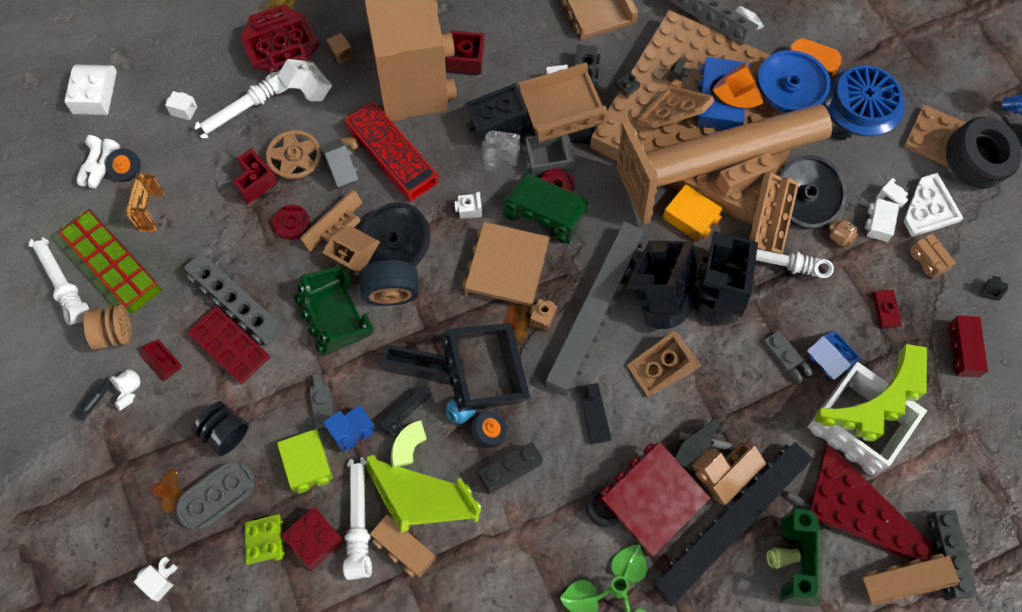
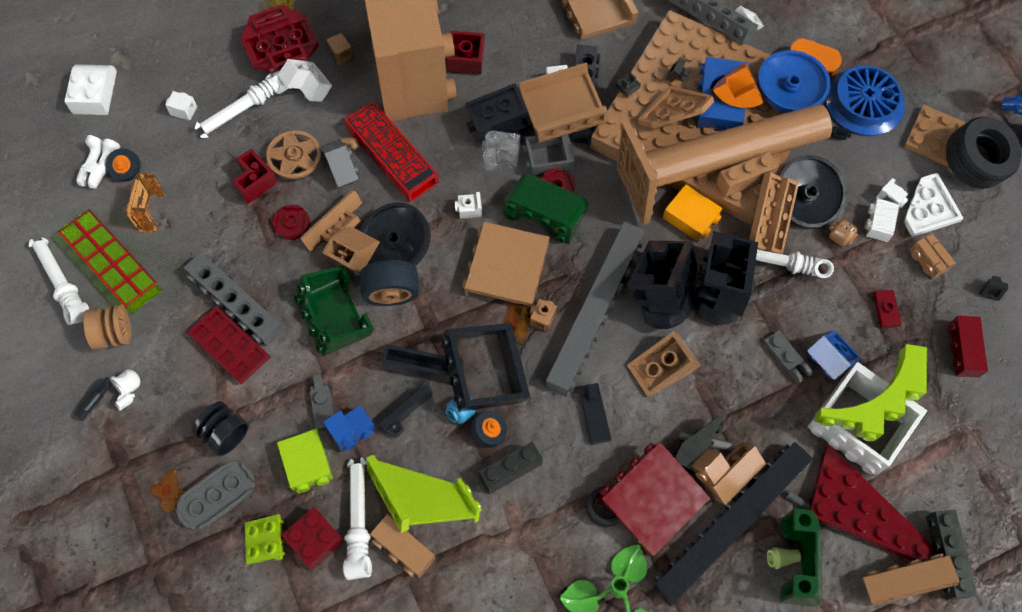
(155, 582): white brick -> none
(160, 359): dark red slope -> none
(405, 443): yellowish green tile -> none

